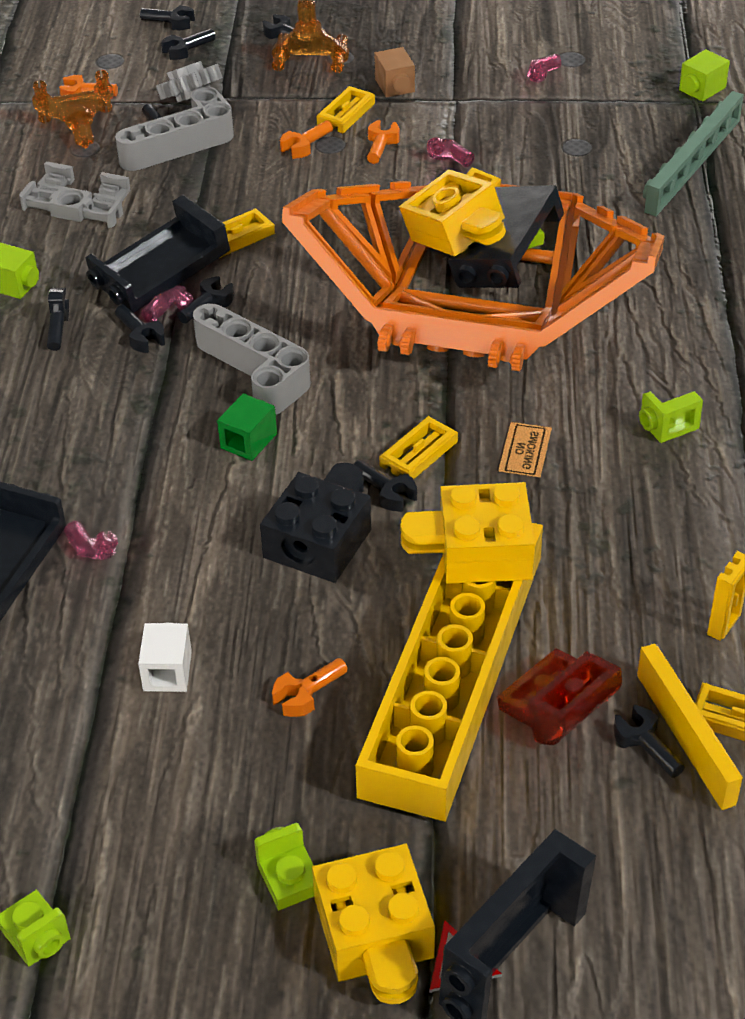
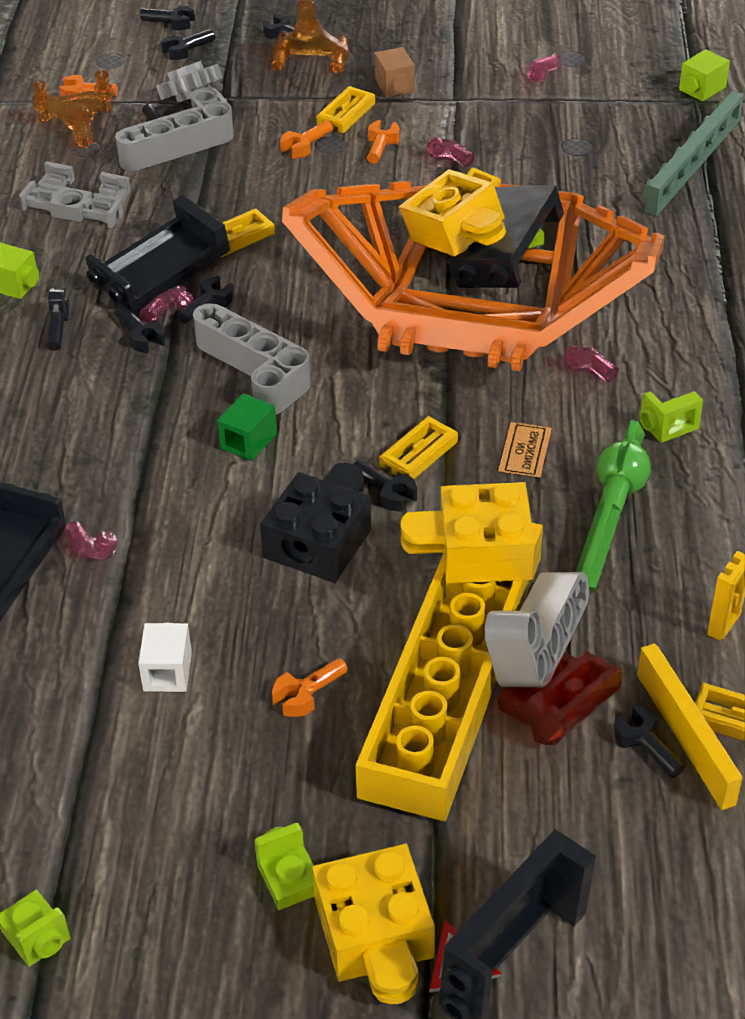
(531, 642): none -> light grey beam
(590, 360): none -> clear pink arm
(621, 471): none -> bright green piece

